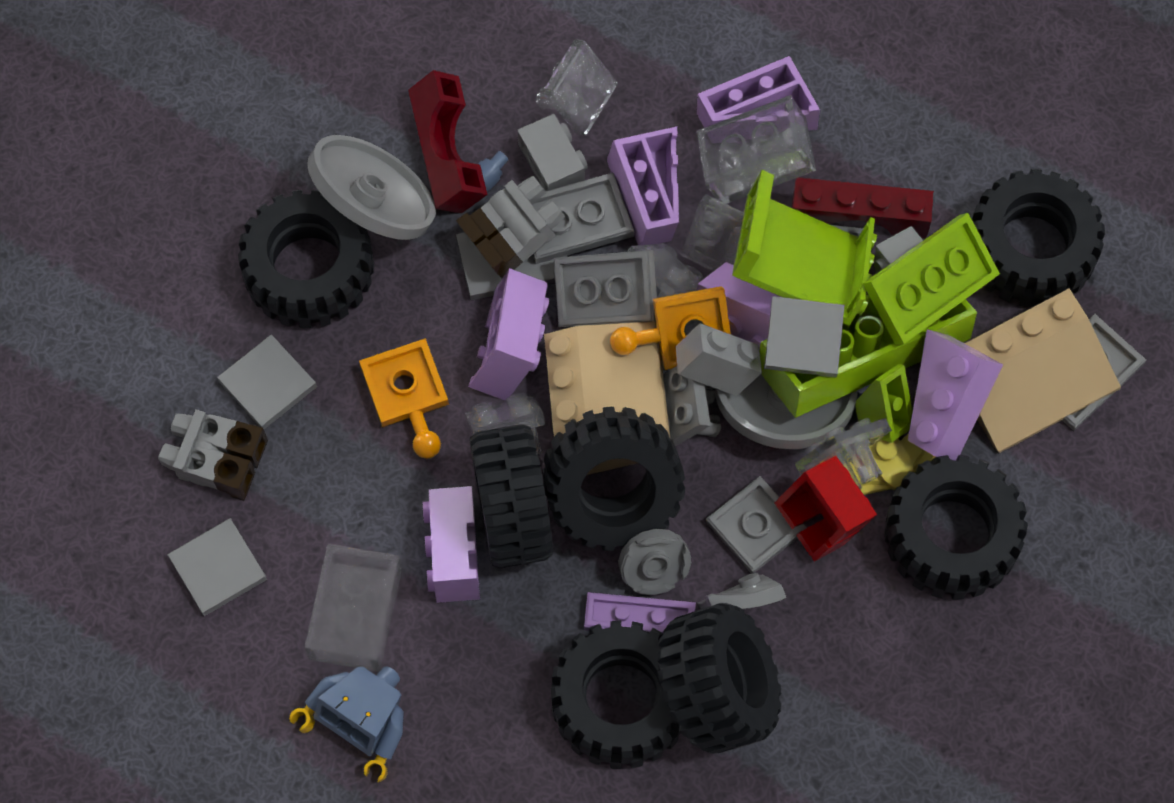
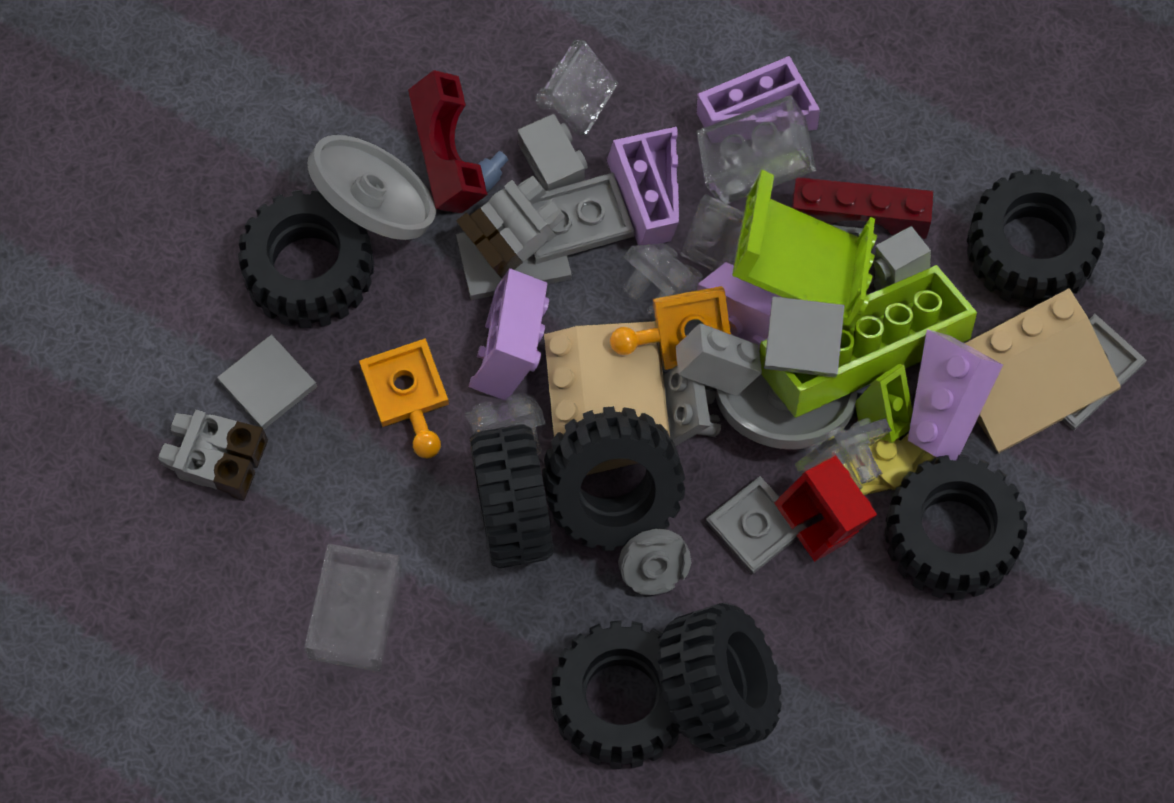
(217, 567): light grey tile -> none
(360, 710): sand blue torso -> none
(452, 544): lavender wedge -> none
(605, 288): light grey tile -> none
(649, 611): lavender tile -> none
(750, 593): light grey plate -> none
(931, 279): lime plate -> none

